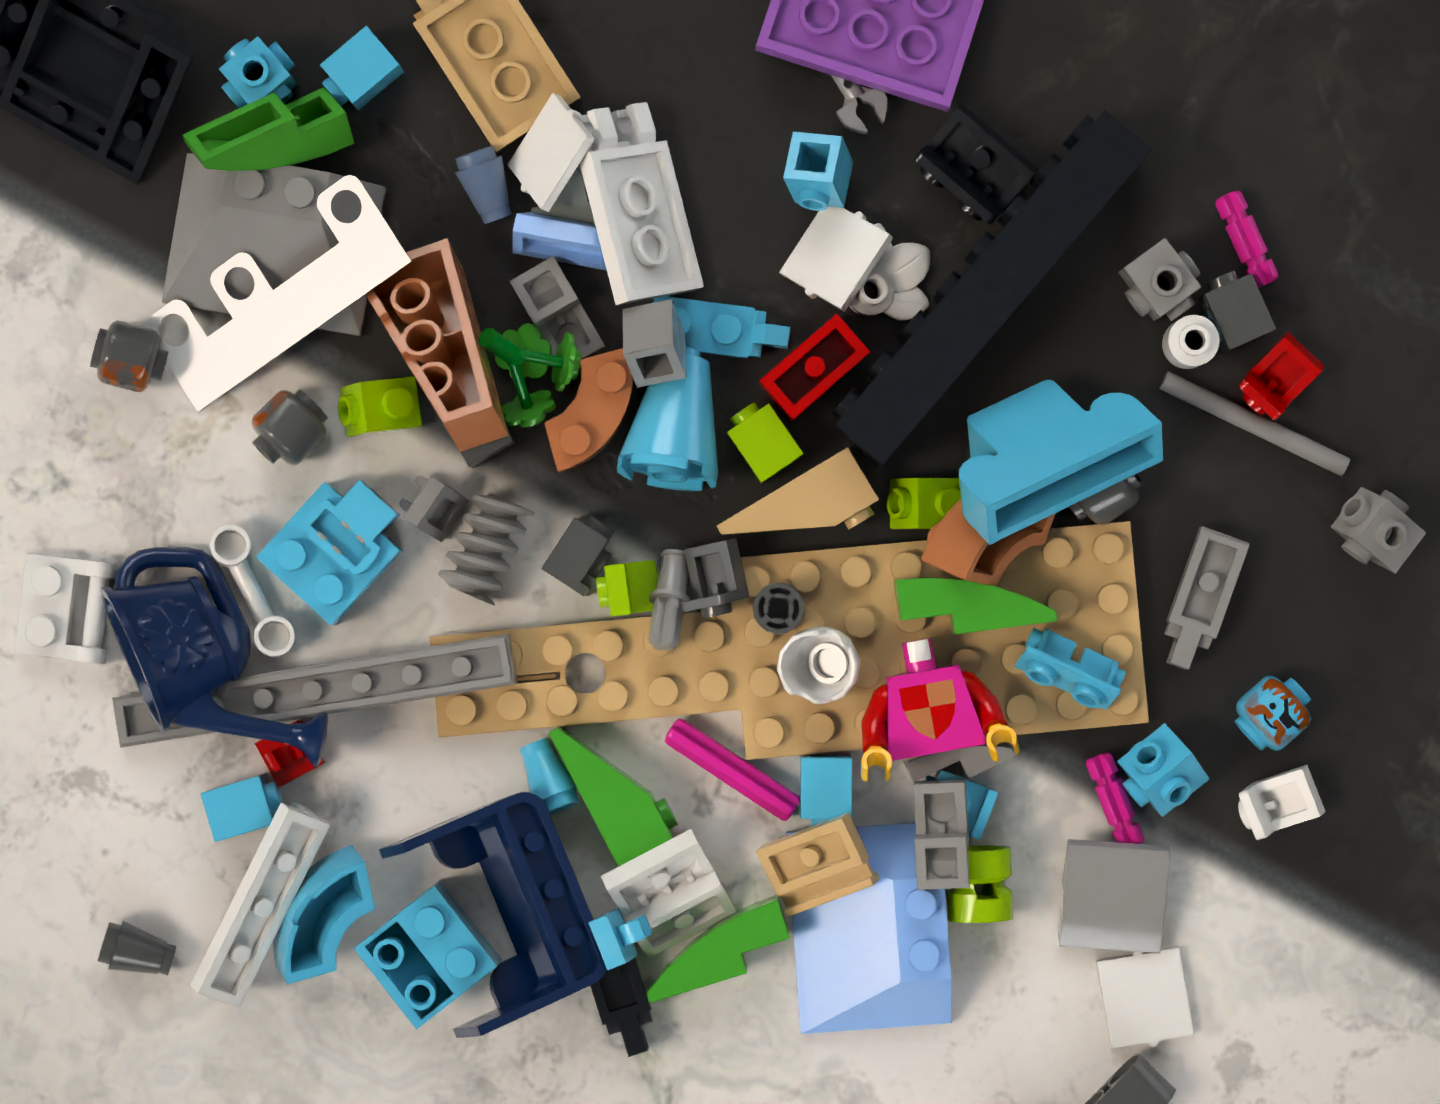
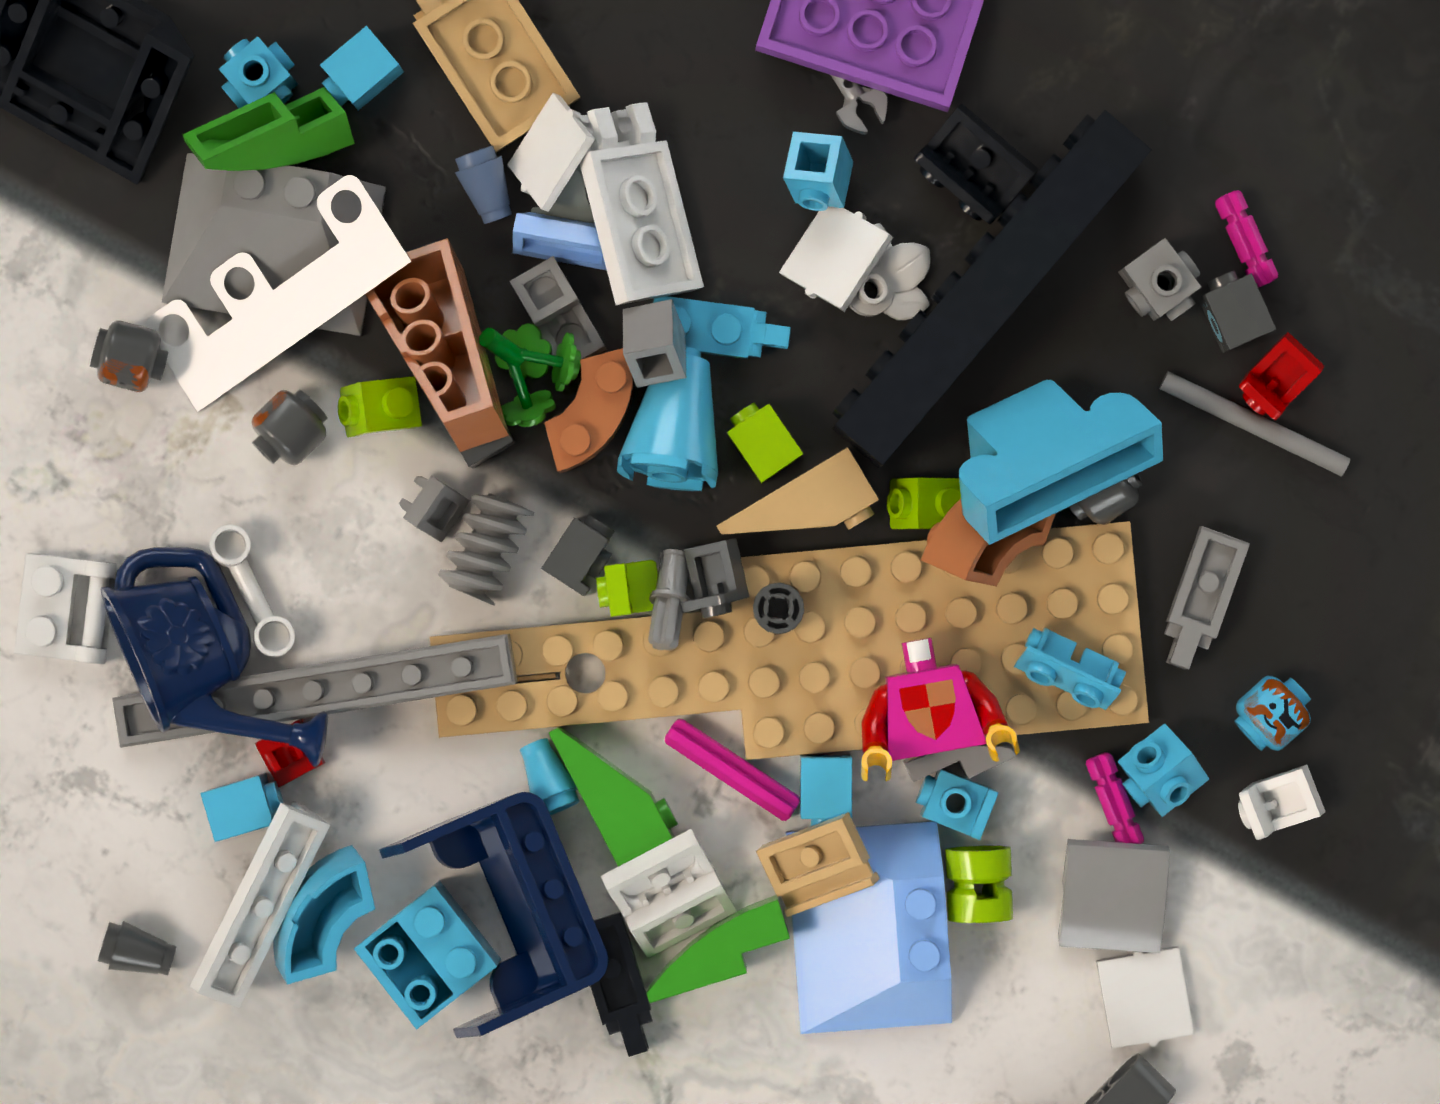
(334, 548): medium azure piece -> none
(617, 937): medium azure tile -> none
(814, 367): red brick -> none
(819, 665): white hair -> none
(941, 834): light grey slope -> none
(968, 603): bright green slope -> none
(1179, 353): white brick -> none
(1377, 529): light grey brick -> none

